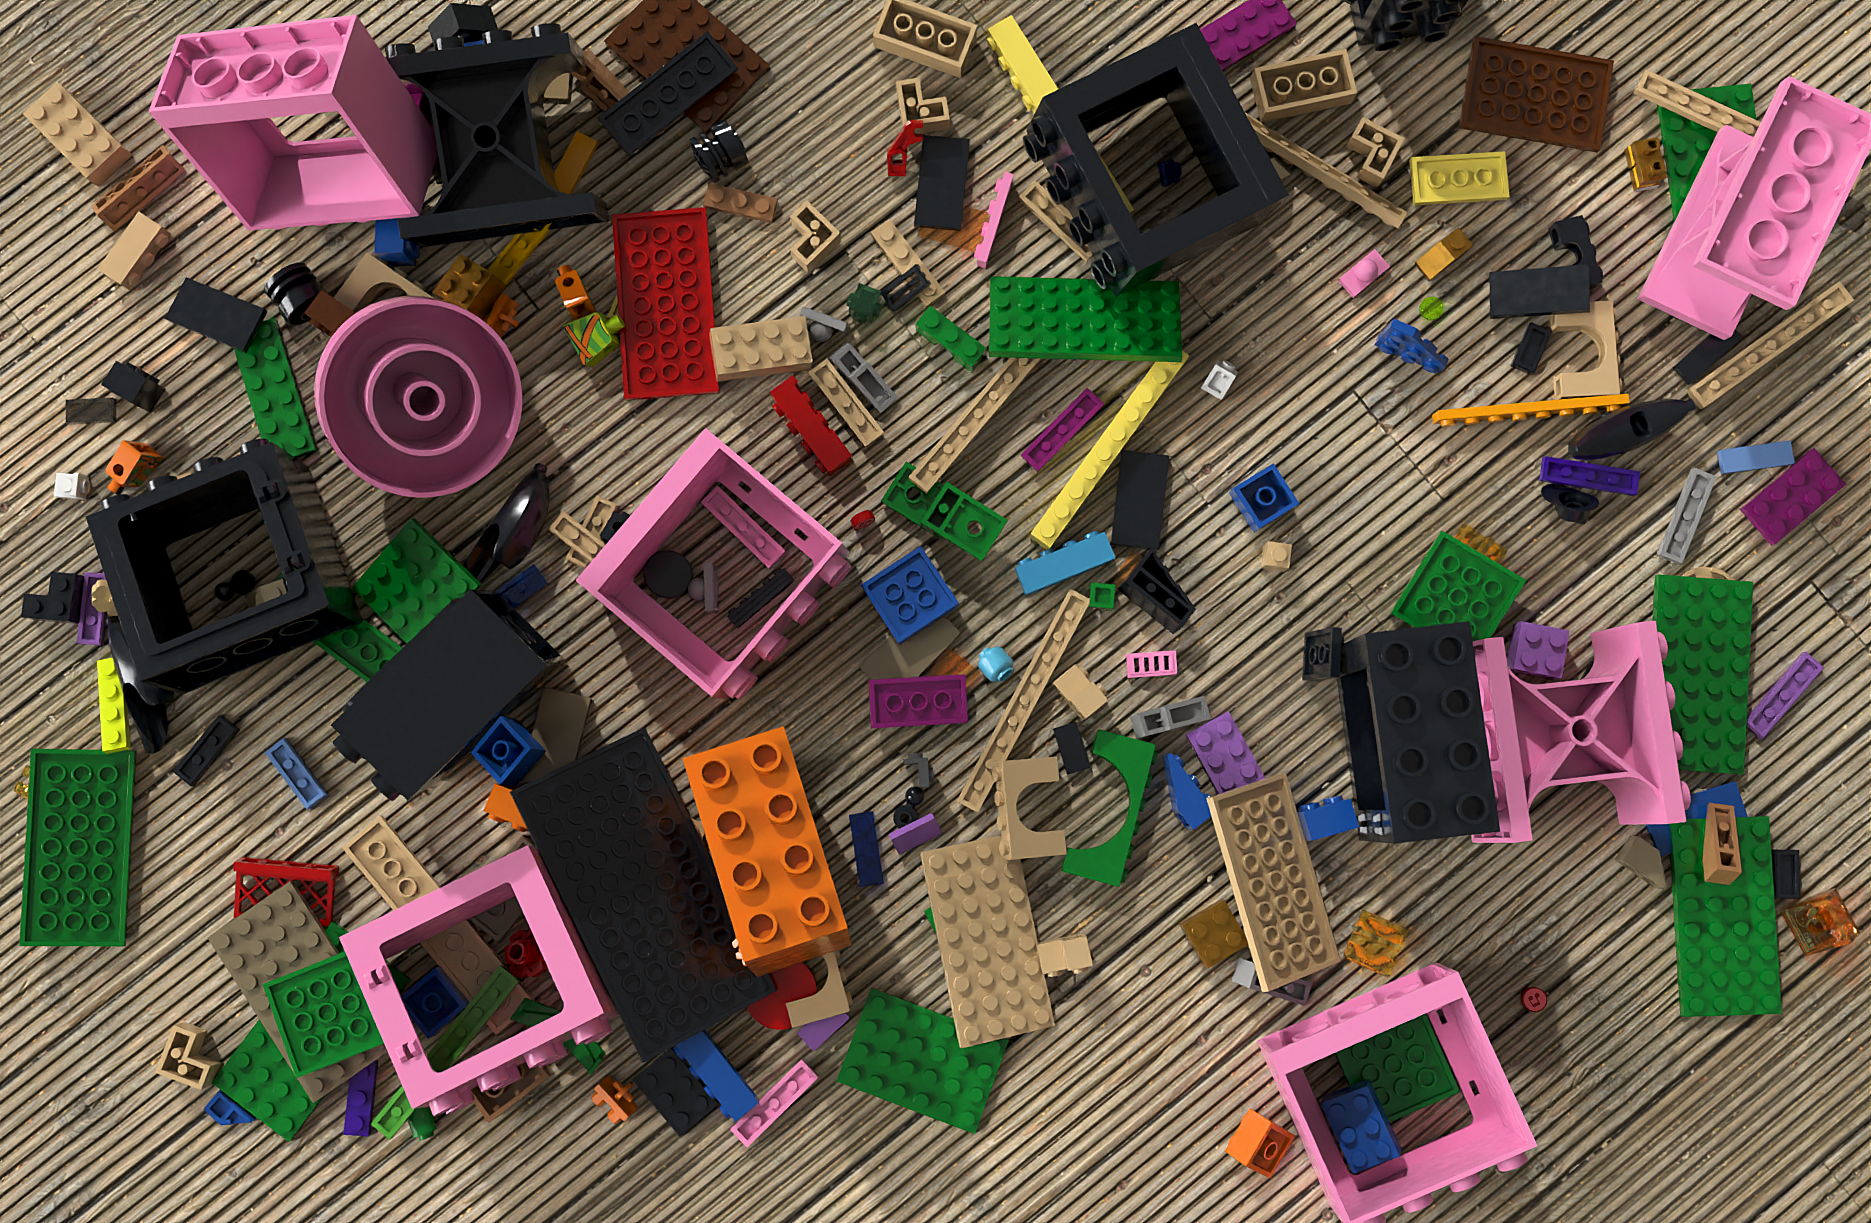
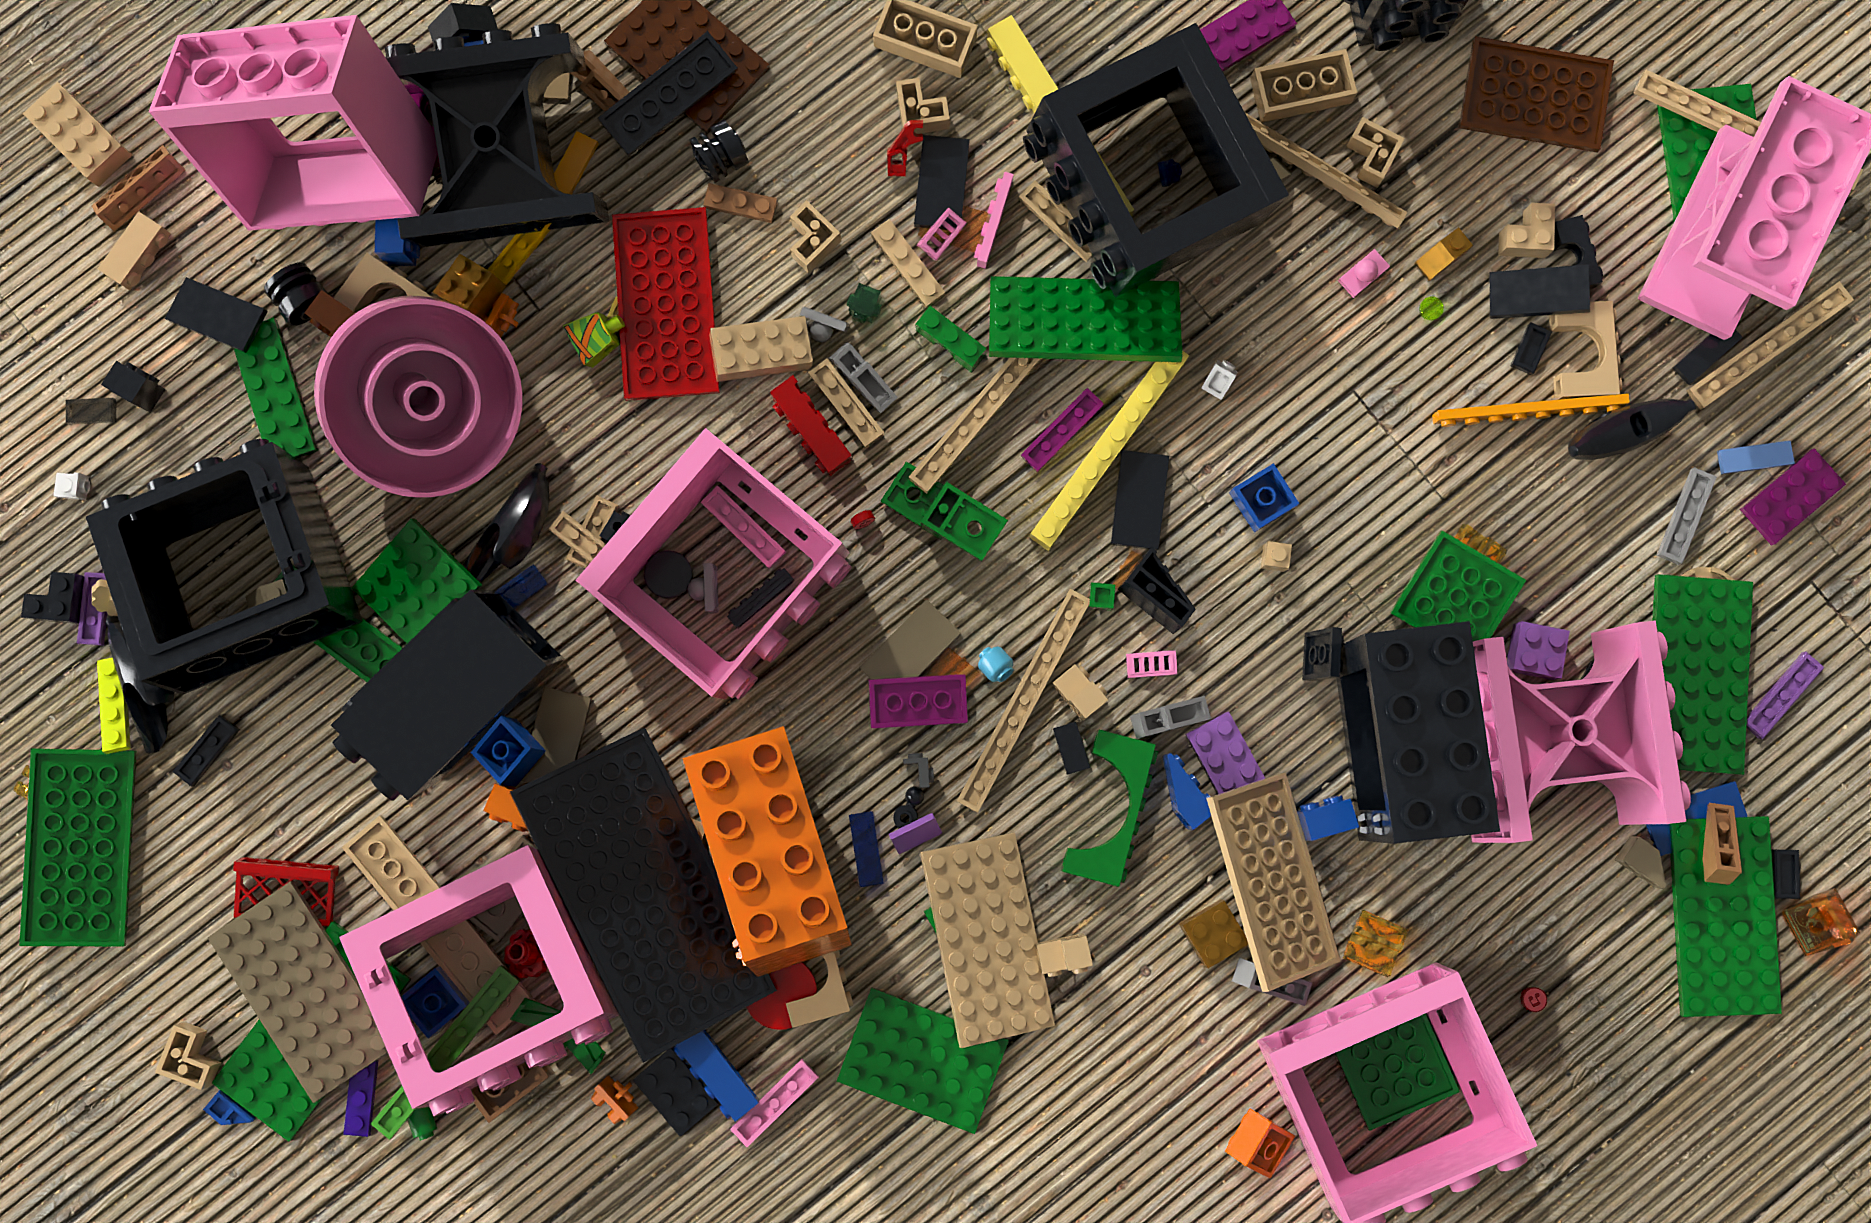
(131, 465): orange torso -> none
(240, 583): black plate -> none
(296, 773): medium blue tile -> none
(322, 1014): green plate -> none
(574, 293): orange torso -> none
(818, 1032): medium lavender tile -> none
(910, 595): blue plate -> none
(920, 277): black tile -> none
(935, 229): none -> bright pink slope
(1016, 839): tan arch -> none
(1065, 563): dark azure brick -> none
(1361, 1126): blue brick -> none
(1406, 342): blue plate -> none
(1459, 178): light yellow plate -> none
(1532, 238): none -> tan brick
(1570, 503): black piece -> none
(1589, 476): dark purple plate -> none
(1646, 164): pearl gold hips -> none

